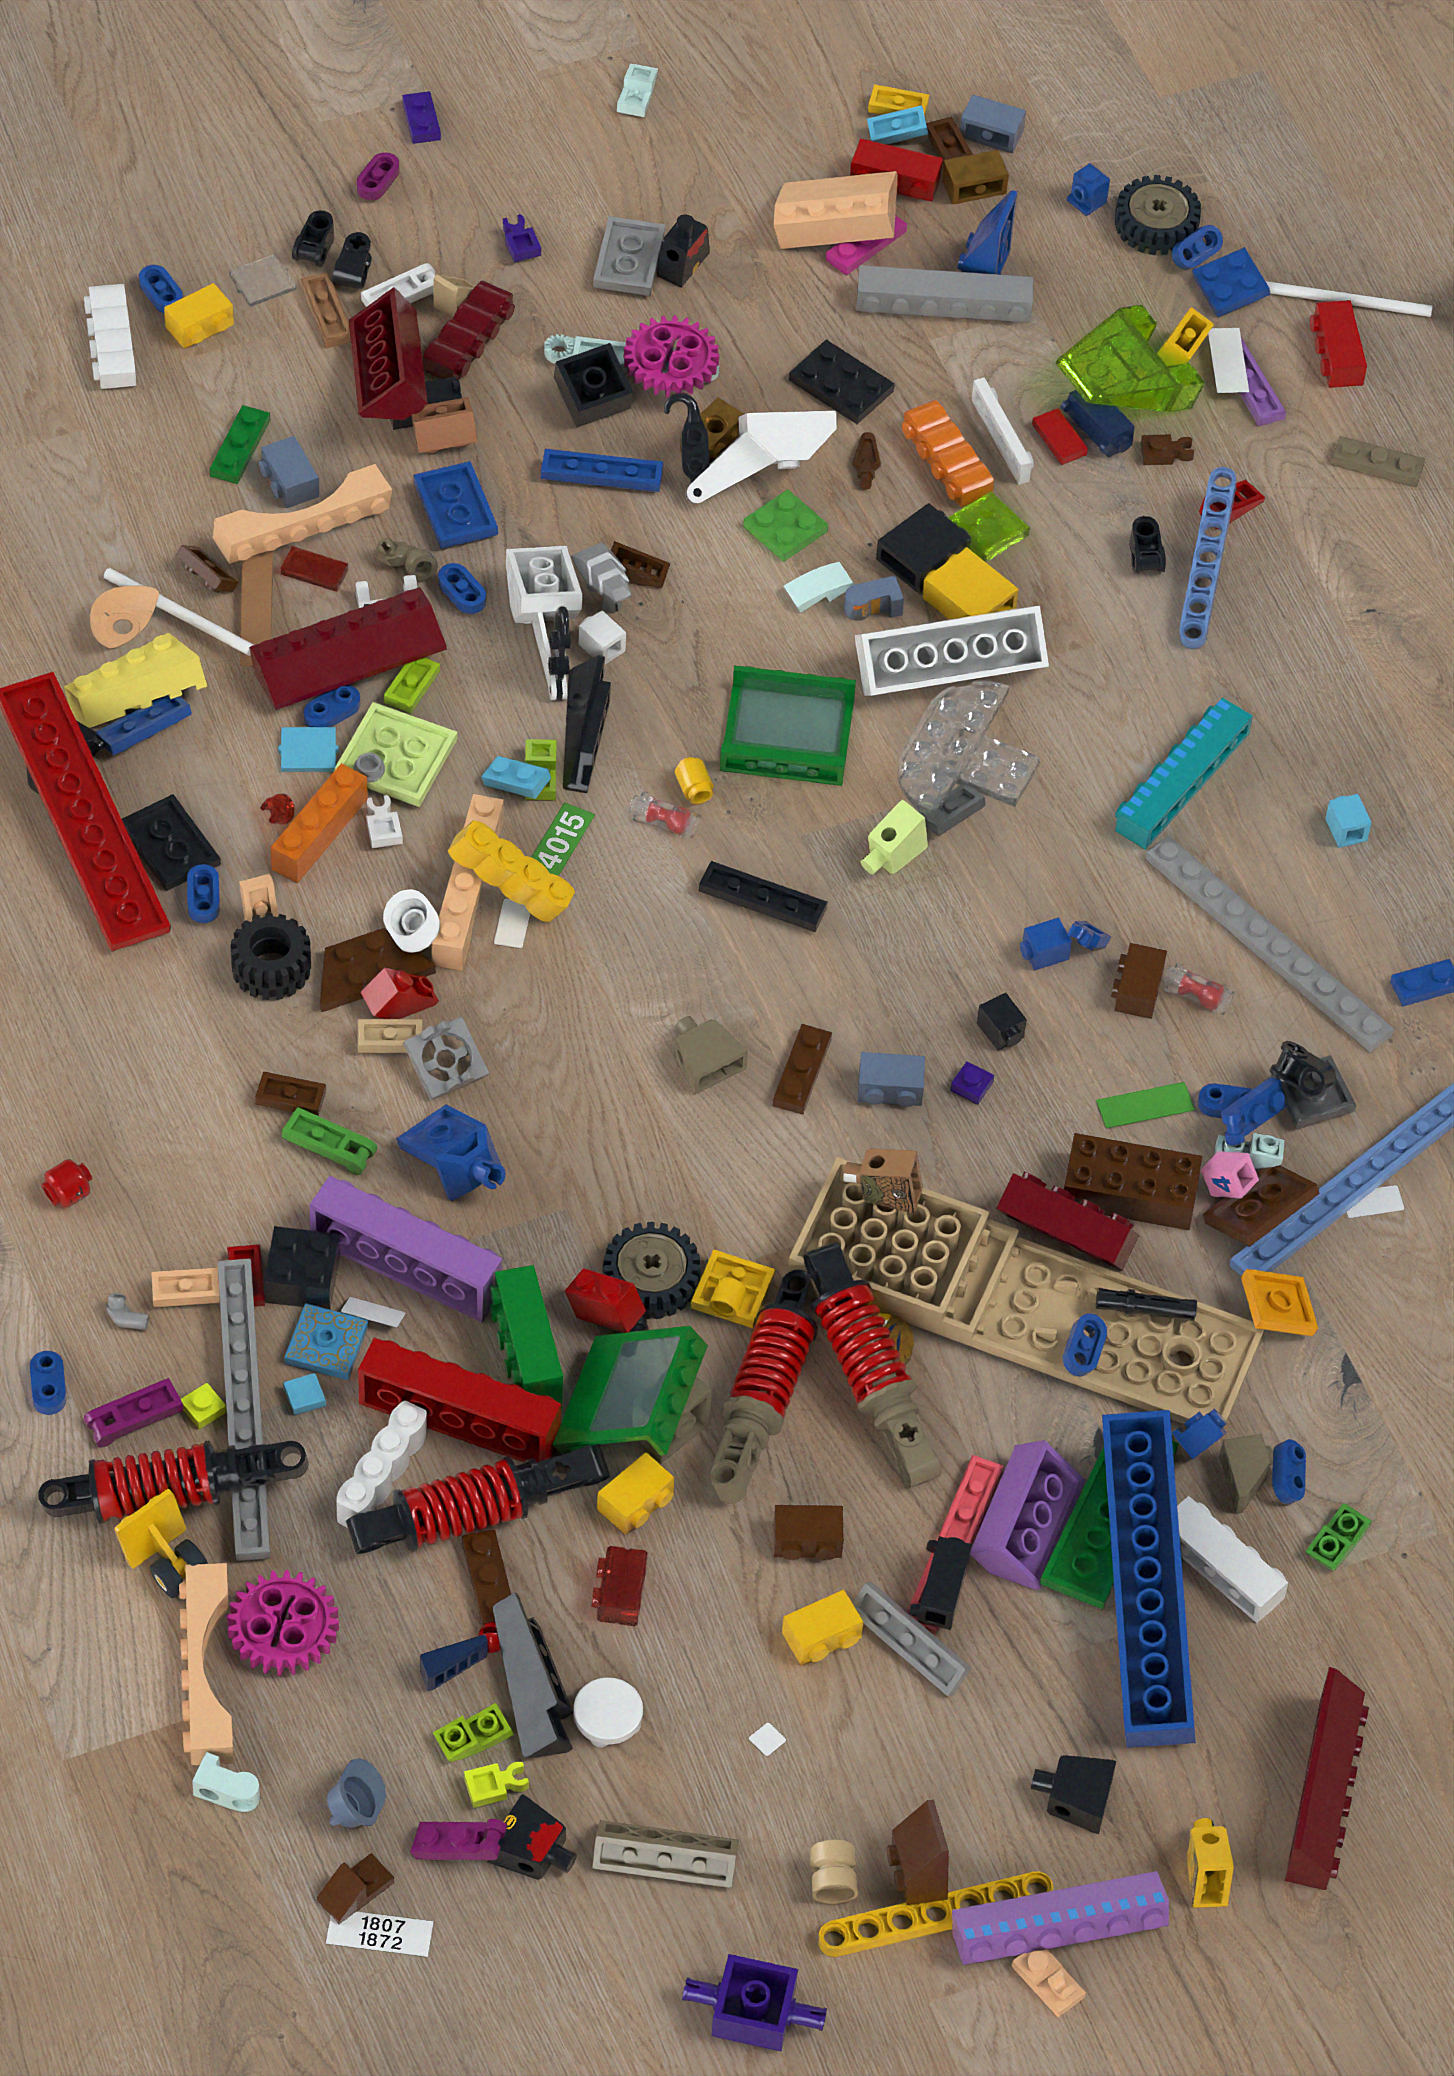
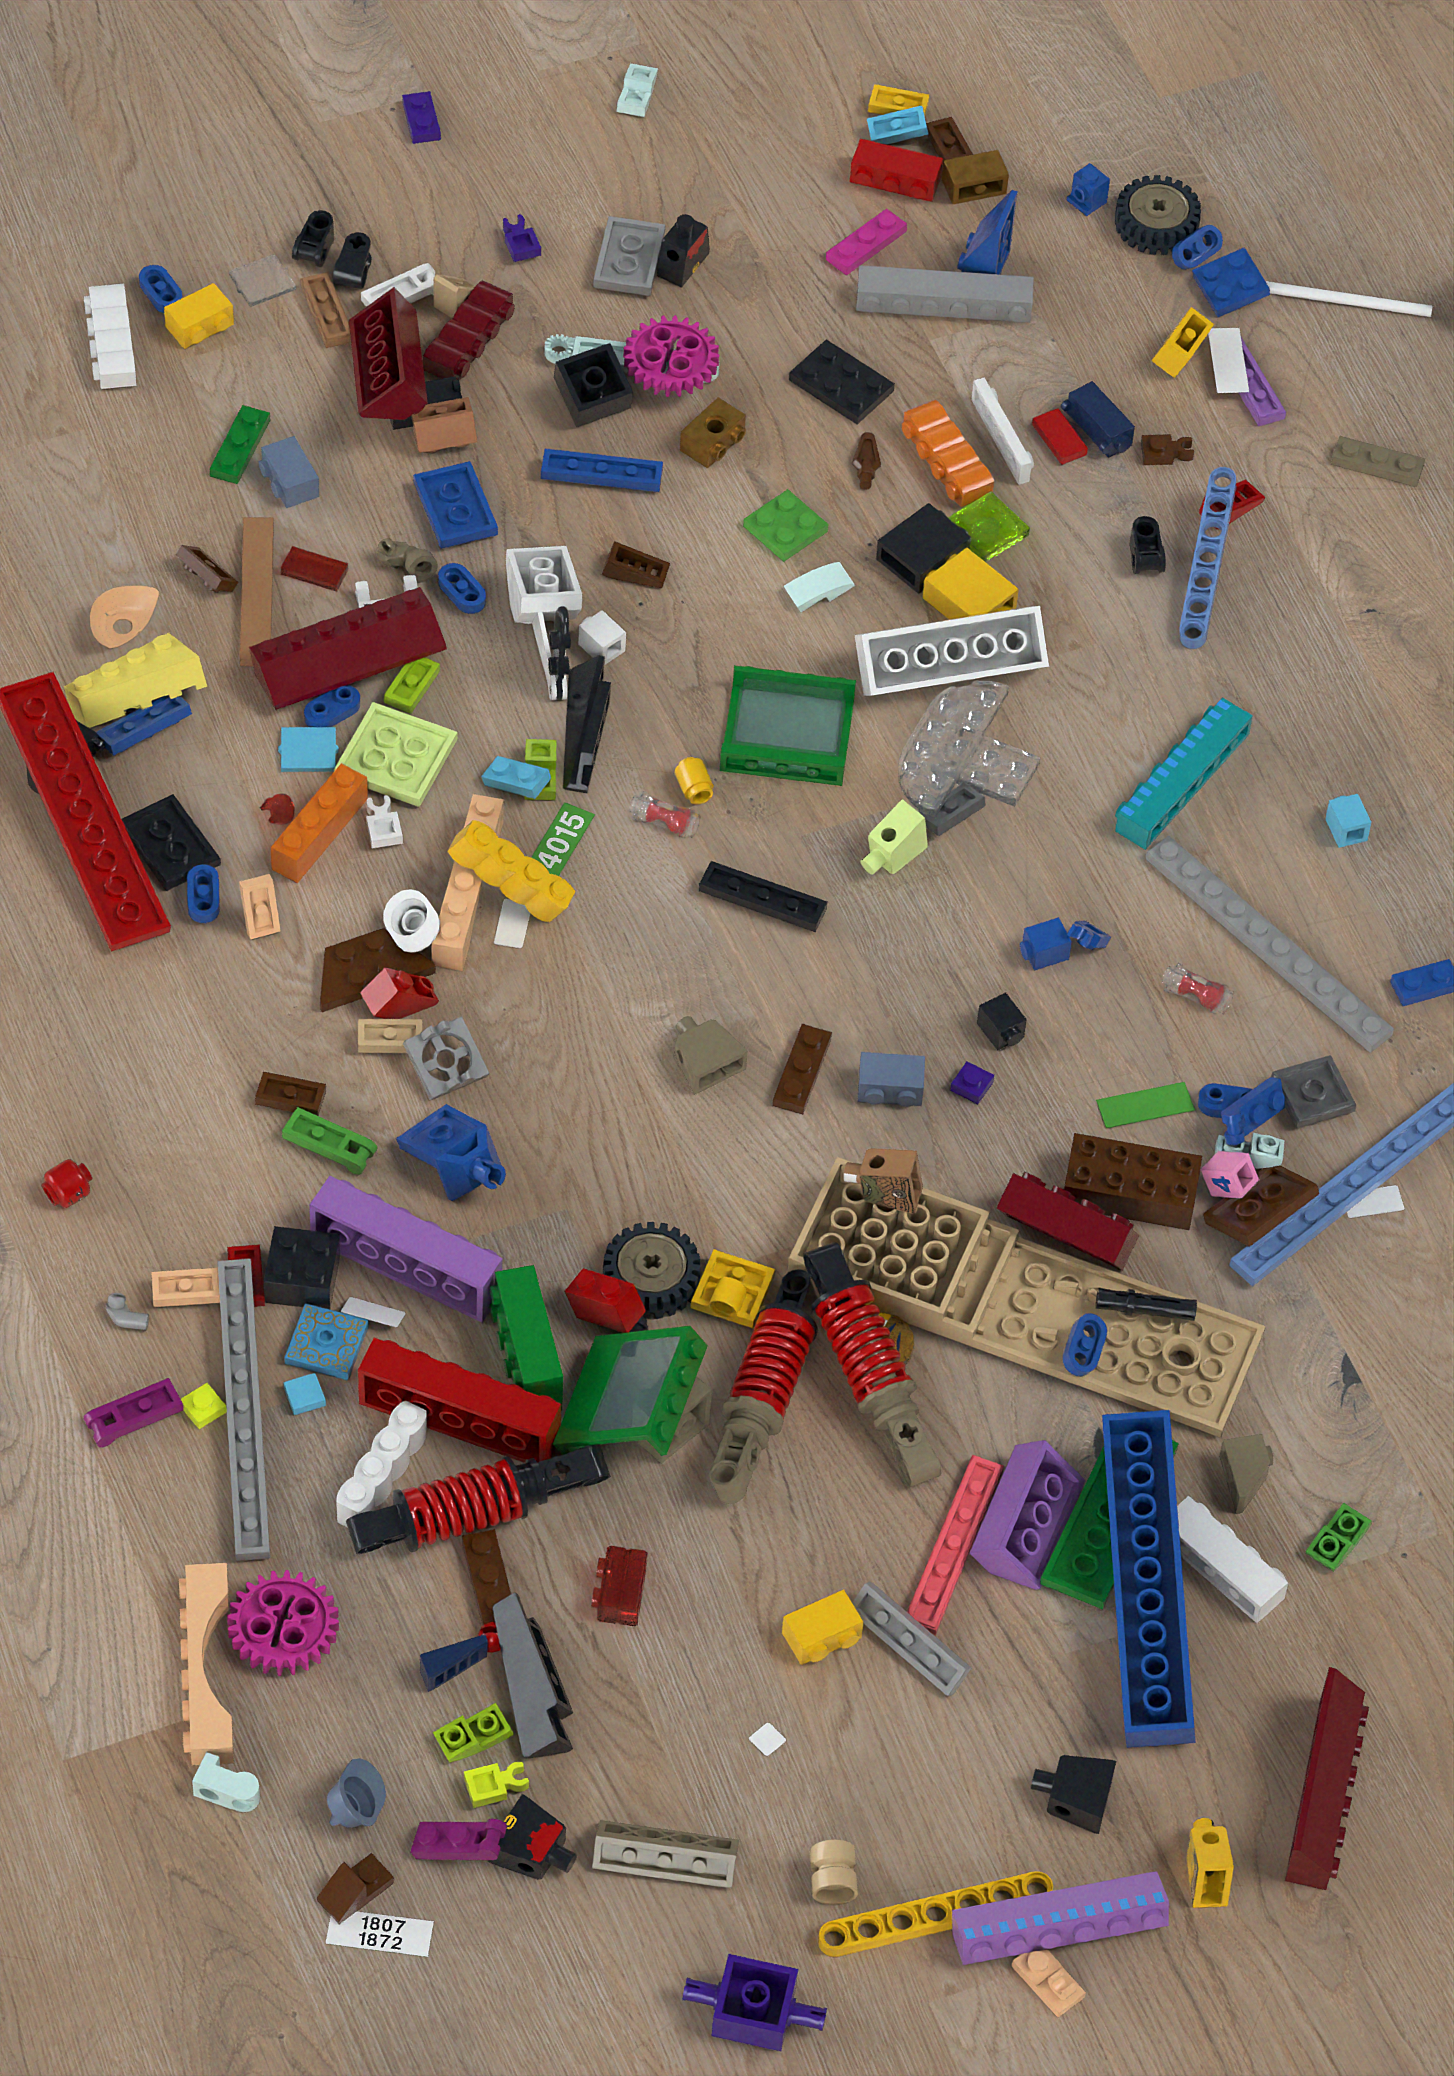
(46, 1380): blue plate -> none
(150, 1532): yellow plate -> none
(185, 615): white piece -> none
(190, 1477): piece -> none
(252, 533): light nougat arch -> none
(271, 936): black tyre -> none
(370, 766): light grey plate -> none
(378, 176): magenta plate -> none
(603, 575): light grey connector -> none
(608, 1711): white tile -> none
(636, 1493): yellow brick -> none
(763, 441): white slope -> none
(808, 1531): reddish brown brick -> none
(836, 210): light nougat slope -> none
(874, 598): sand blue leg -> none
(920, 1856): reddish brown slope -> none
(943, 1582): black brick -> none
(992, 123): sand blue brick -> none
(1122, 369): clear neon green wedge -> none
(1140, 980): reddish brown brick -> none
(1201, 1432): blue brick -> none
(1279, 1302): light orange plate -> none
(1289, 1471): blue plate -> none
(1296, 1068): black piece -> none
(1338, 344): red brick -> none

